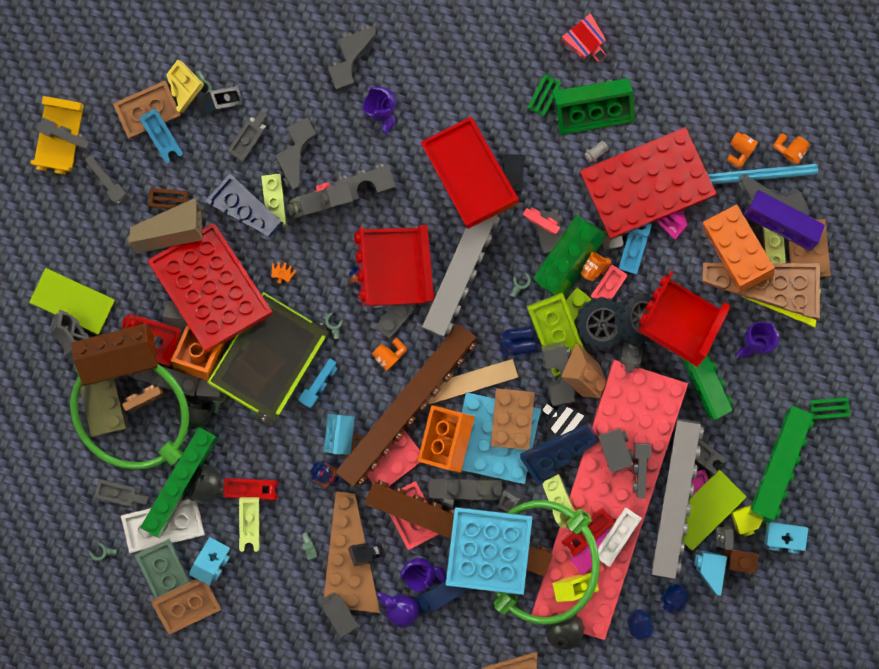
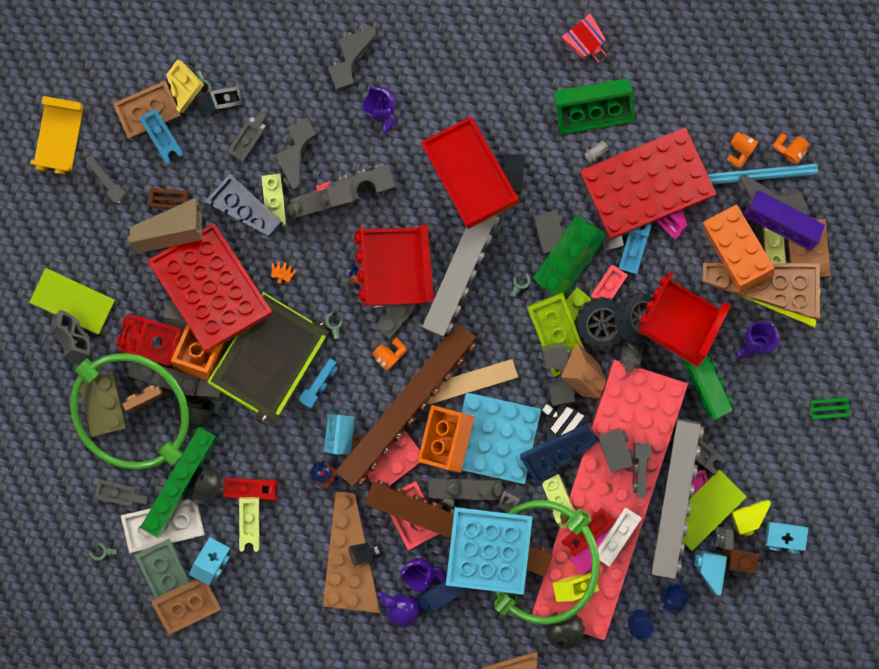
(51, 129): dark grey plate -> none
(115, 354): reddish brown slope -> none
(309, 546): sand green piece -> none
(338, 614): dark grey hinge -> none
(512, 419): medium nougat plate -> none
(517, 341): clear blue piece -> none
(534, 216): coral plate -> none
(551, 81): green tile -> none
(594, 266): orange piece -> none
(781, 464): green brick -> none

